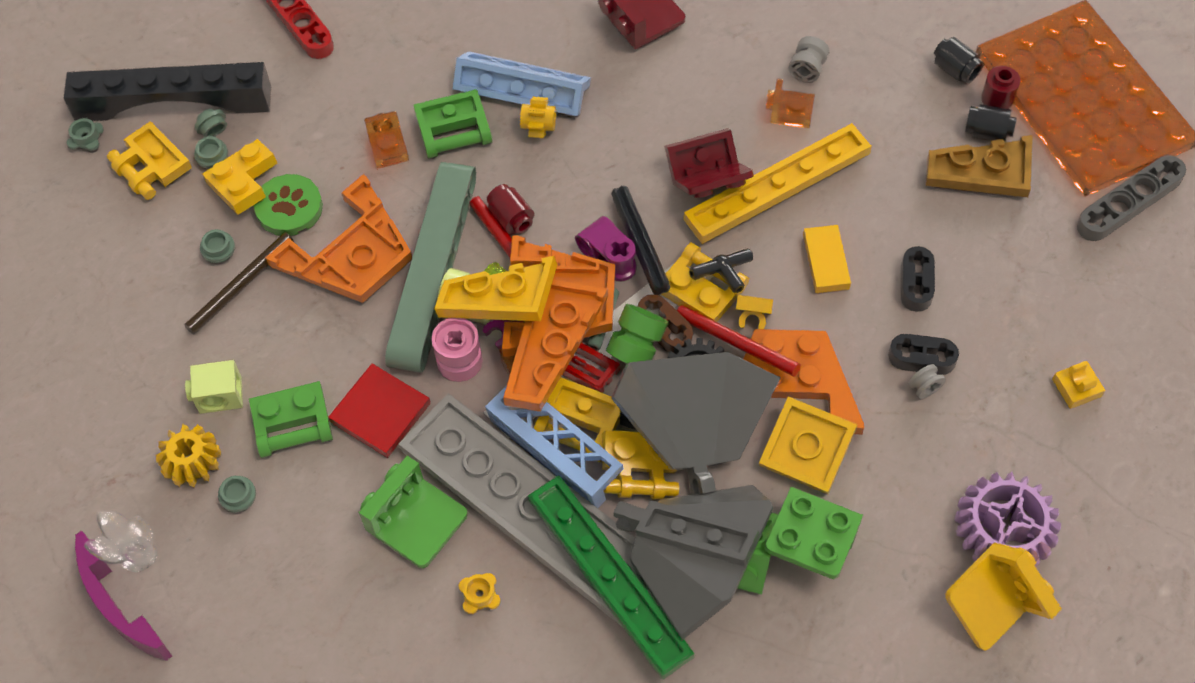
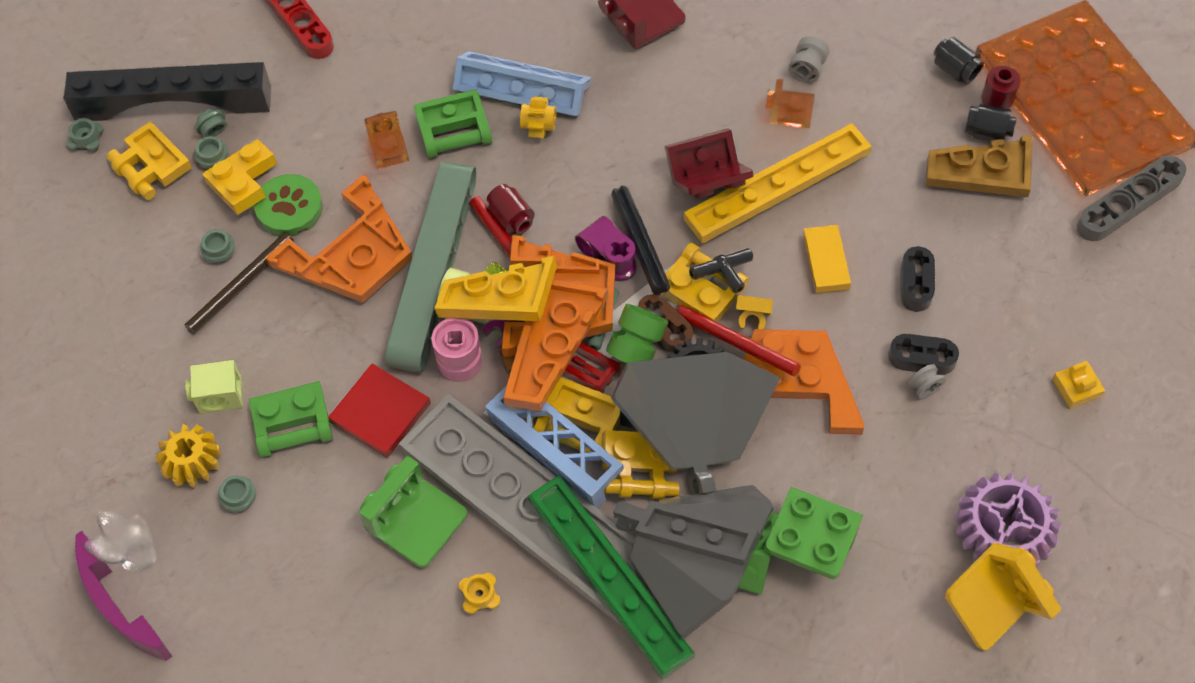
(808, 445): yellow plate -> none

